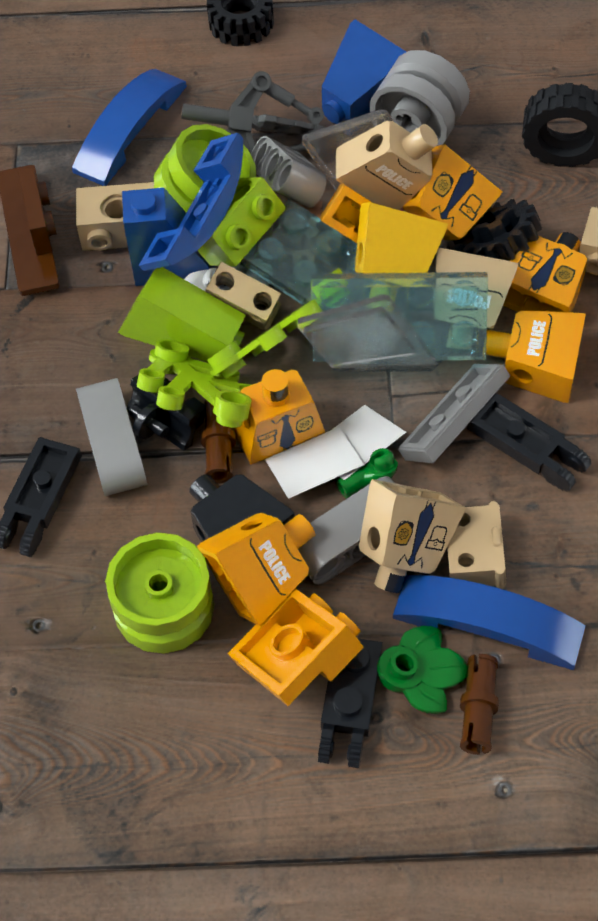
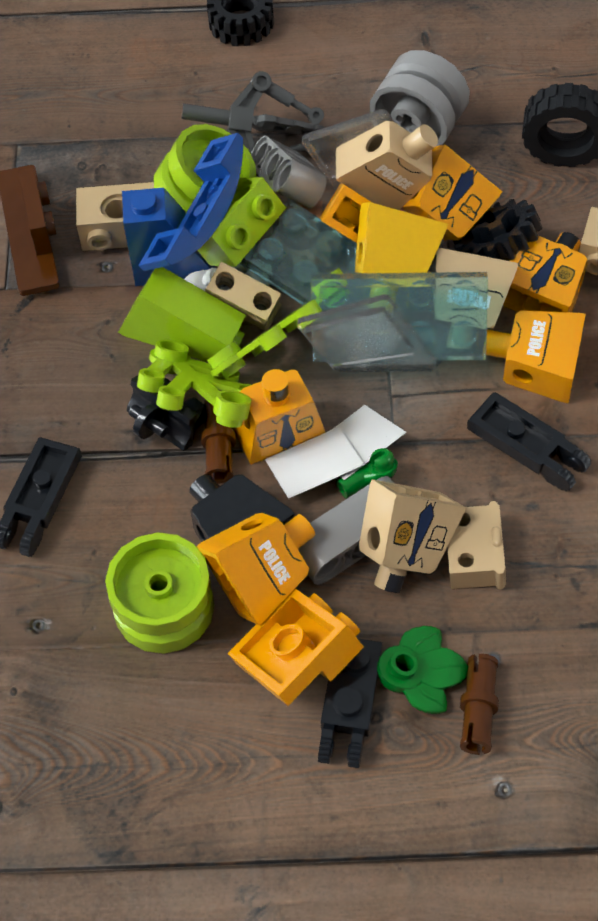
(111, 437): light grey beam -> none
(121, 121): blue slope -> none
(357, 72): blue slope -> none
(453, 413): light grey tile -> none
(491, 614): blue slope -> none

